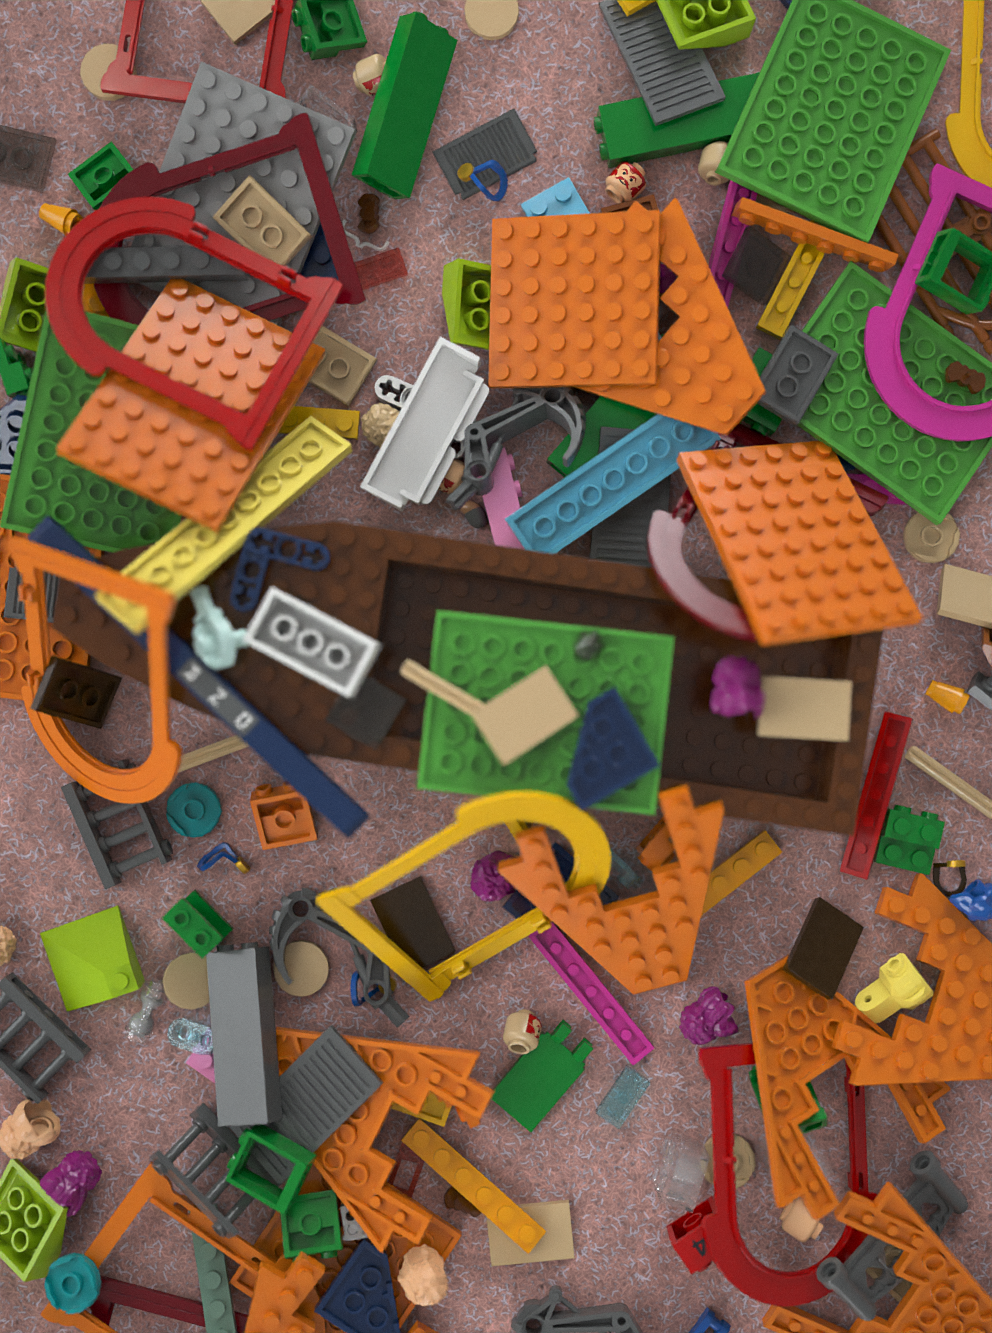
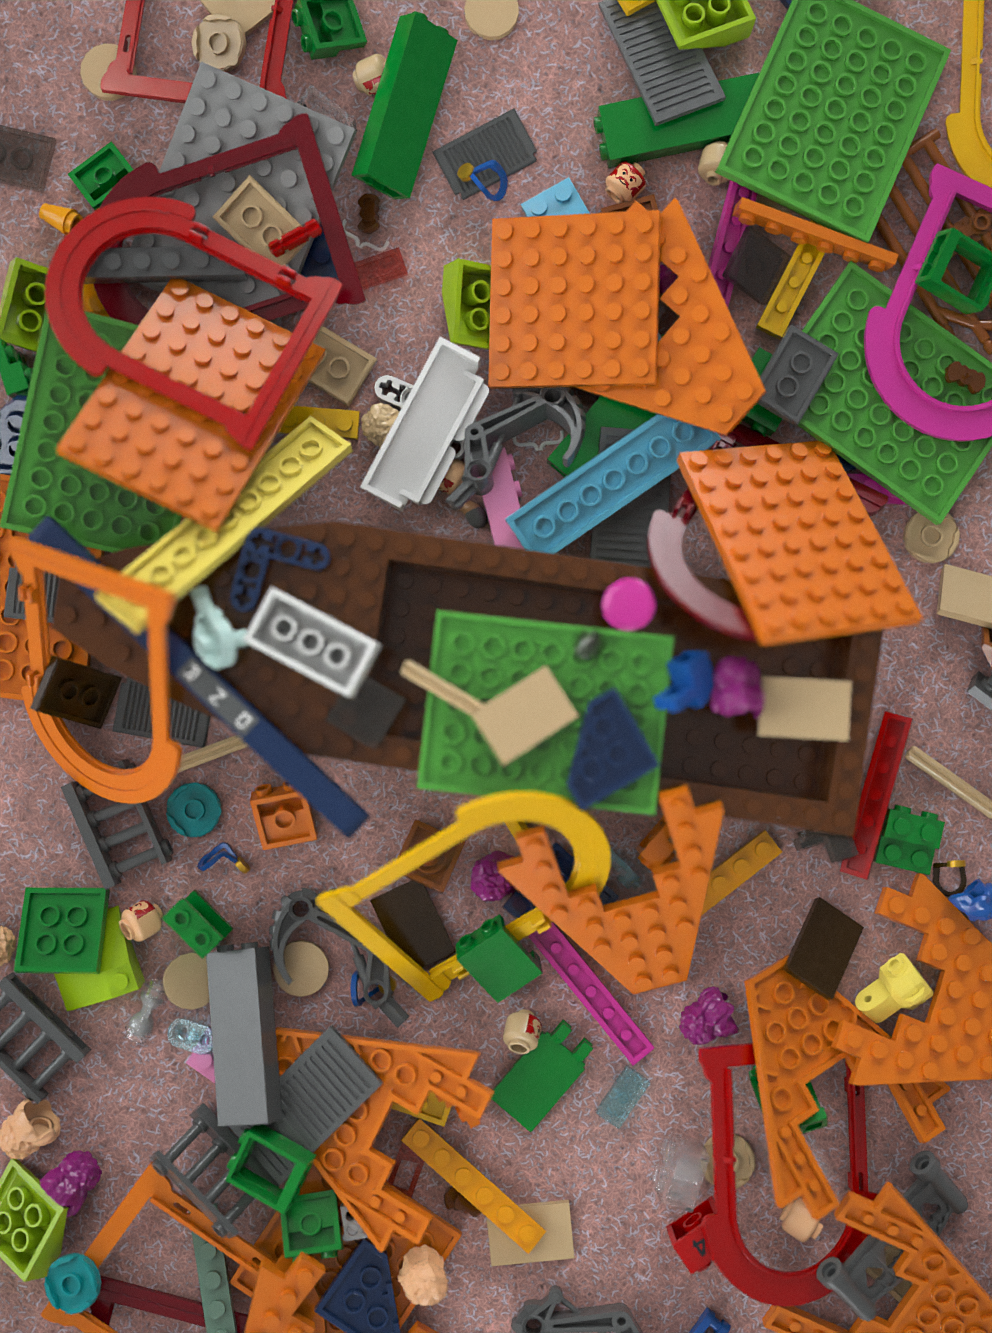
(62, 930): none -> green plate
(135, 716): none -> dark grey window
(141, 921): none -> light nougat head
(219, 42): none -> tan tile
(295, 238): none -> red axle
(436, 871): none -> dark orange plate
(497, 959): none -> green panel
(542, 444): none -> white piece
(629, 604): none -> dark pink piece
(691, 681): none -> blue brick
(837, 845): none -> clear smoke brick
(948, 696): light orange cone -> none

